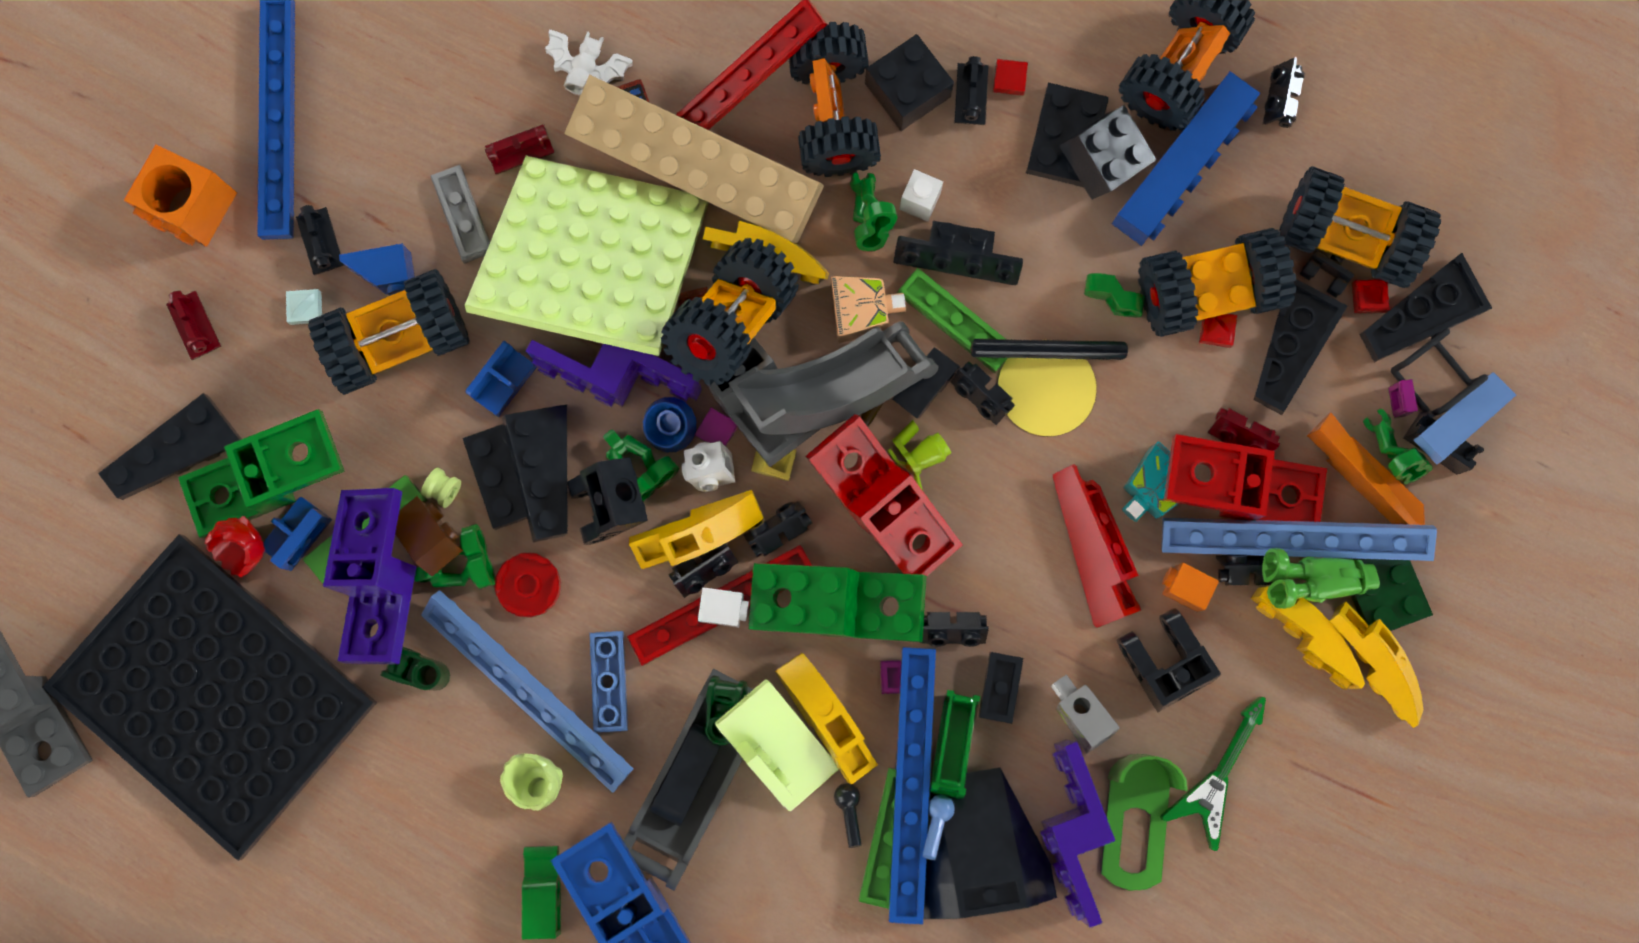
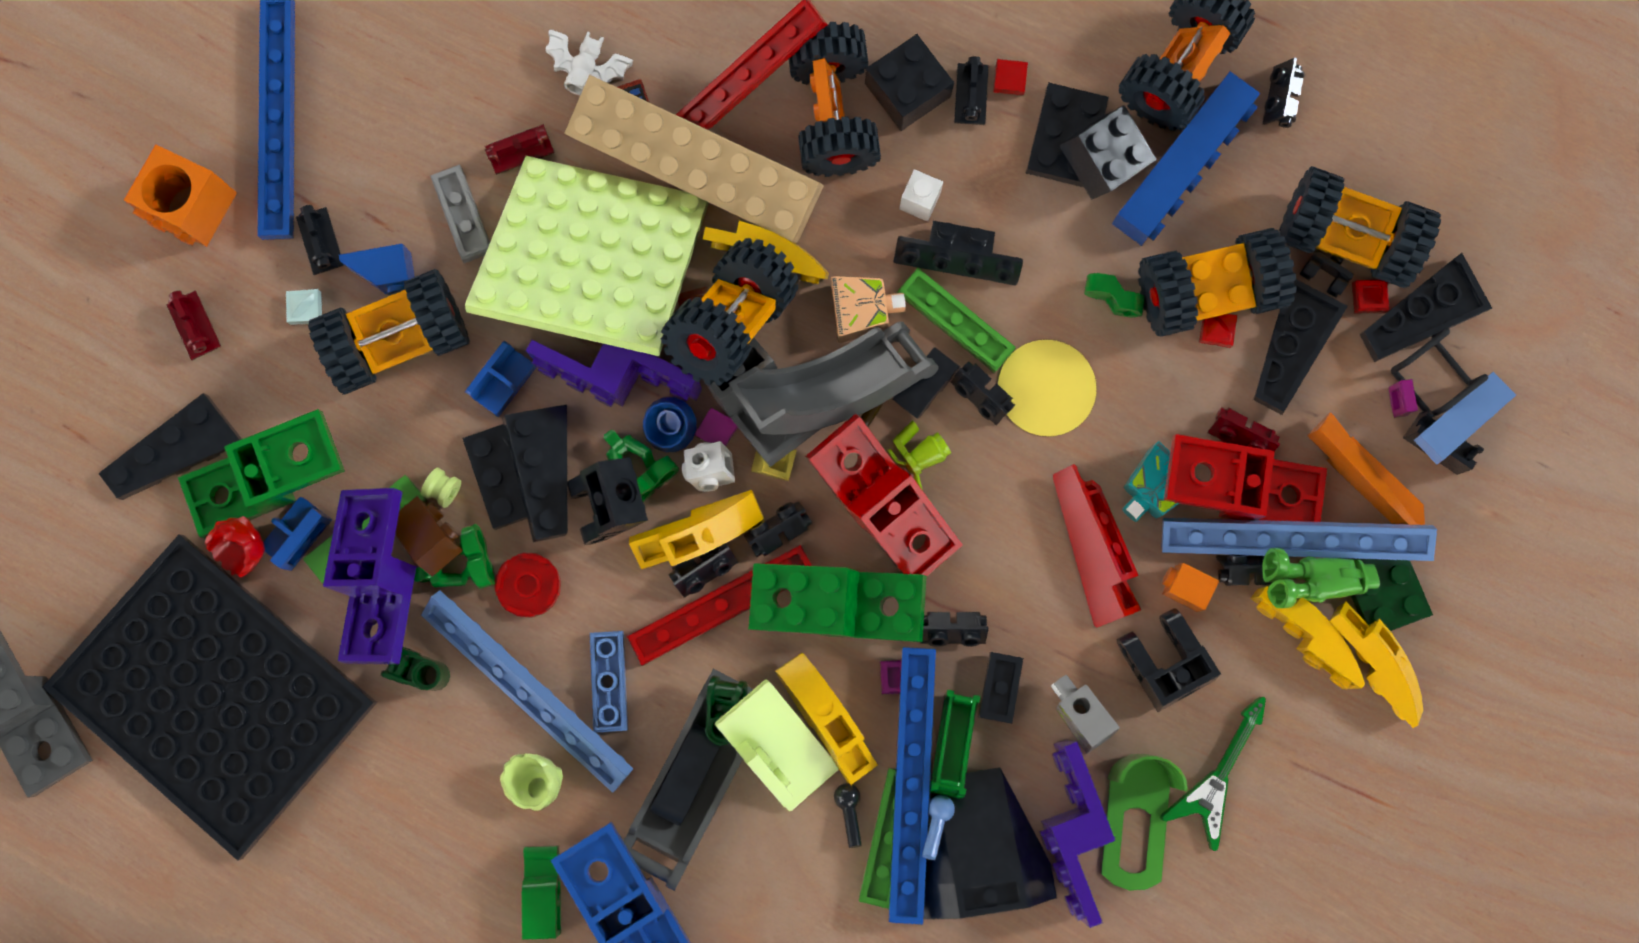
(722, 607): white brick -> none
(873, 215): green piece -> none
(1049, 349): black axle -> none
(1405, 463): green piece -> none

